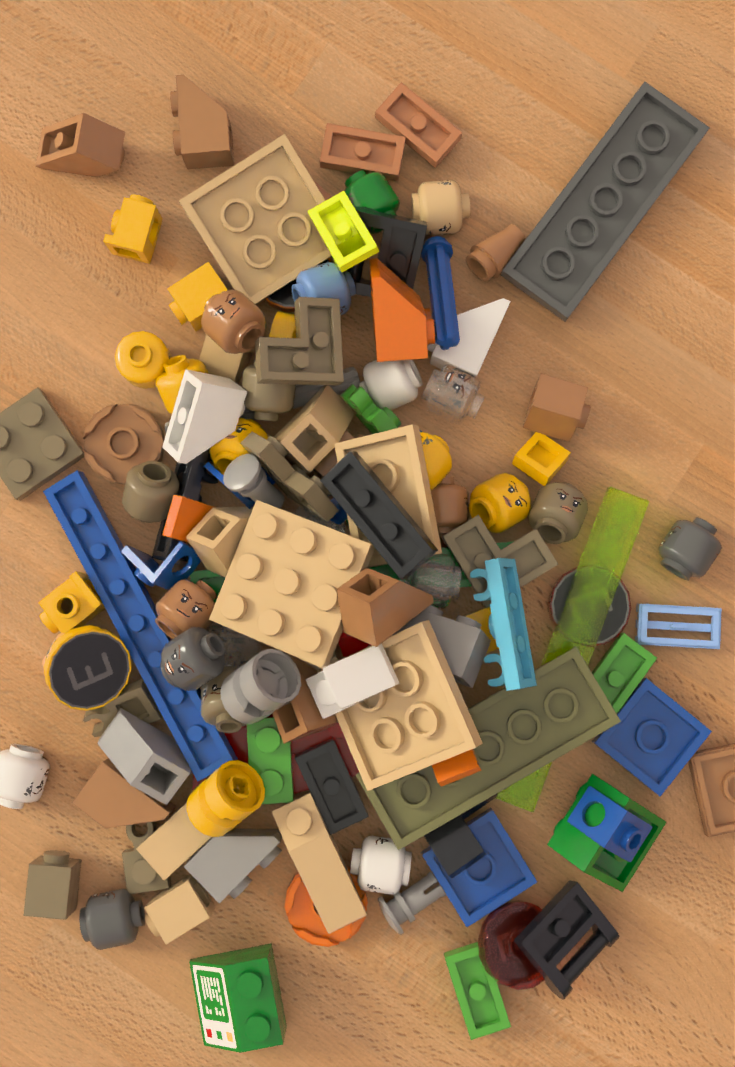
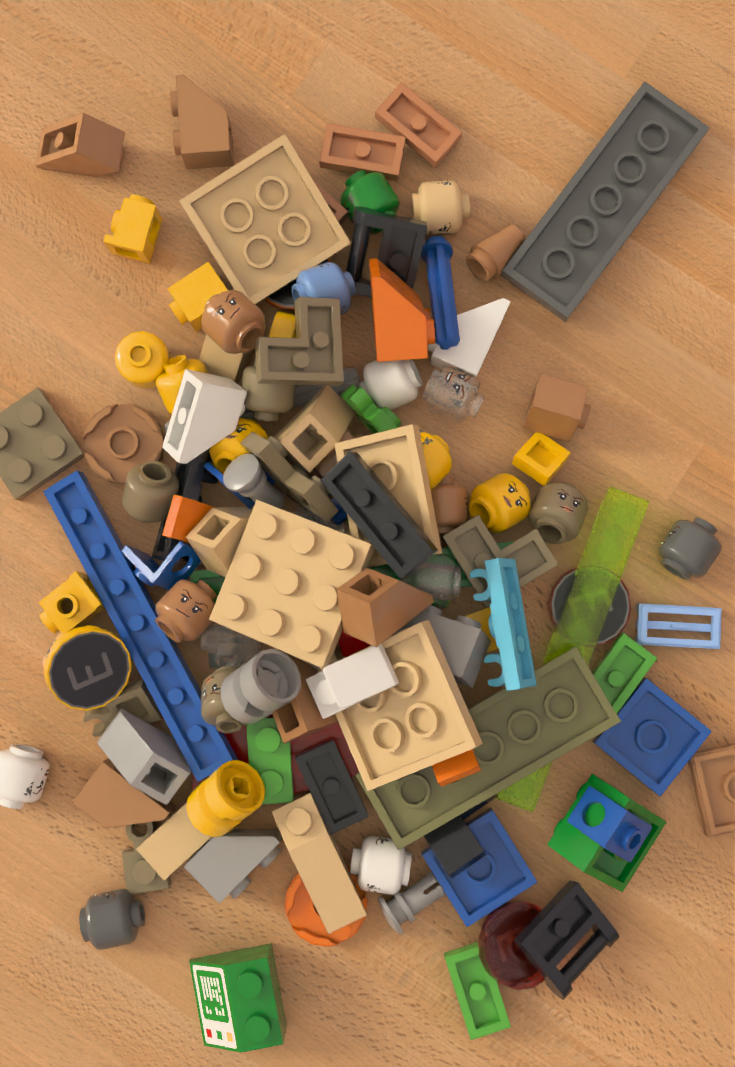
(52, 885): dark tan brick -> none
(178, 909): tan brick -> none
(192, 659): dark grey head -> none
(343, 231): neon yellow slope -> none

